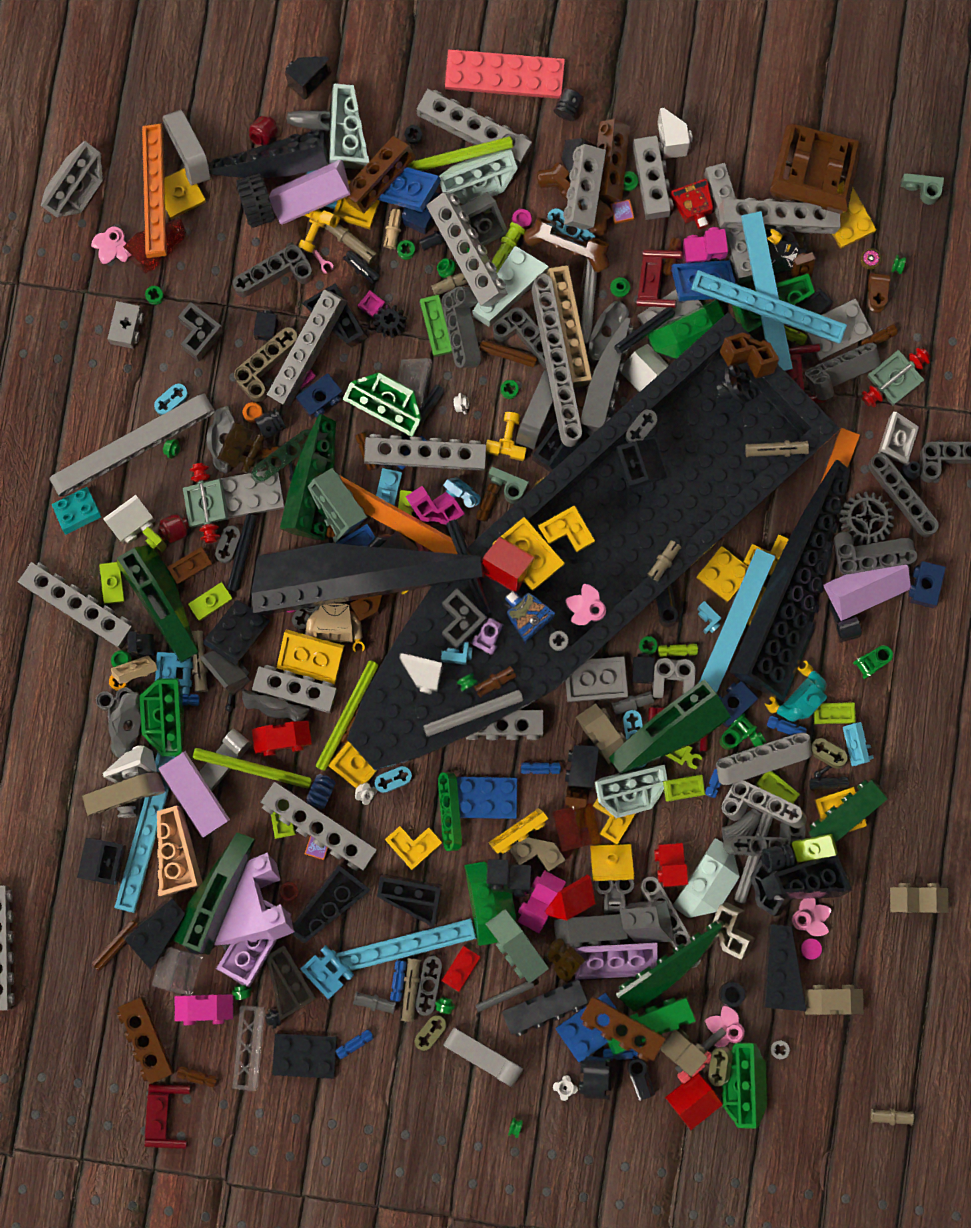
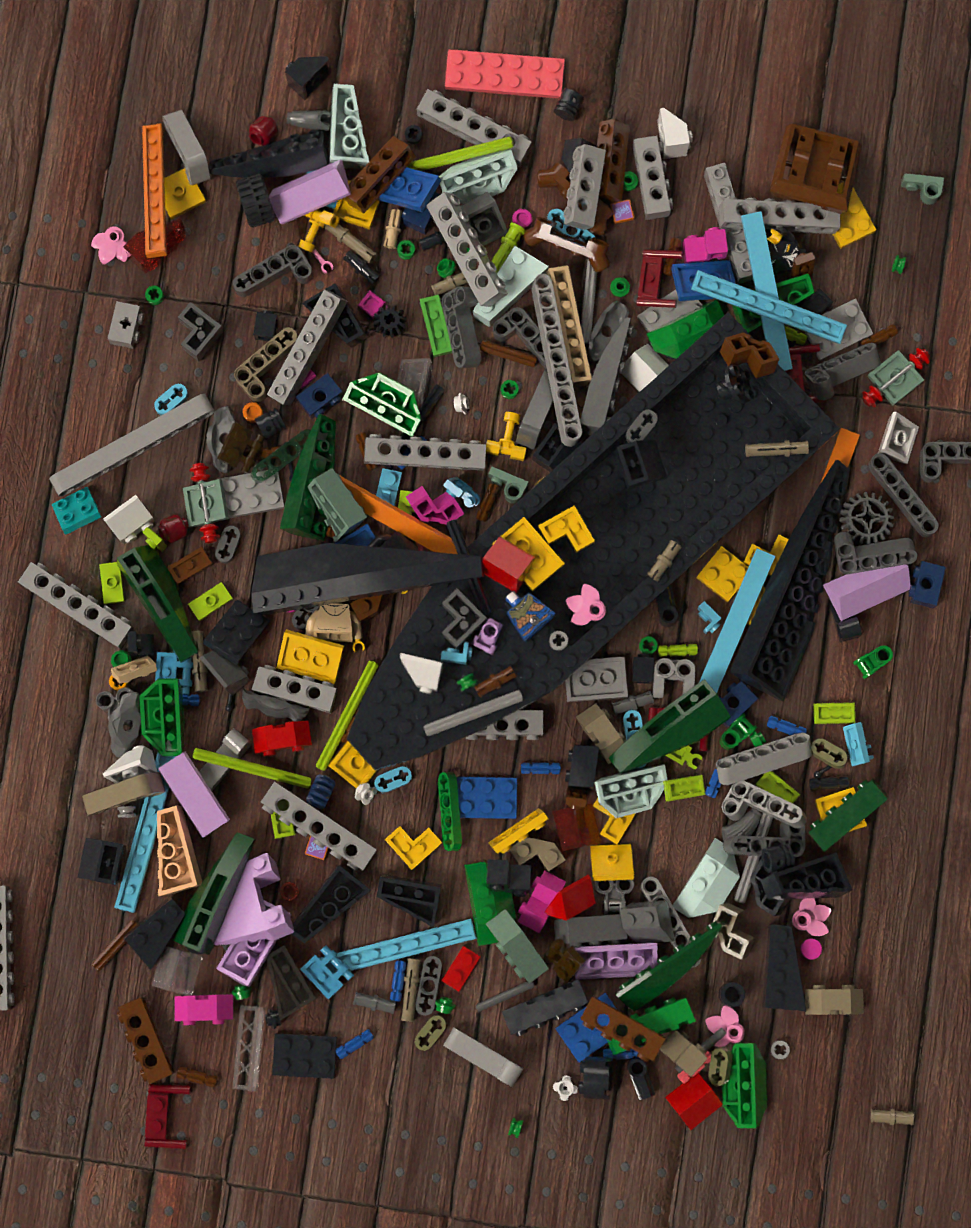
(74, 182): light grey wedge -> none
(171, 448): green plate -> none
(241, 553): black axle -> none
(644, 330): black axle -> none
(671, 864): red brick -> none
(693, 202): red torso -> none
(804, 699): teal torso -> none
(814, 848): lime plate -> none
(870, 258): tile -> none
(878, 289): reddish brown piece -> none
(908, 474): black cone -> none
(918, 900): dark tan brick -> none

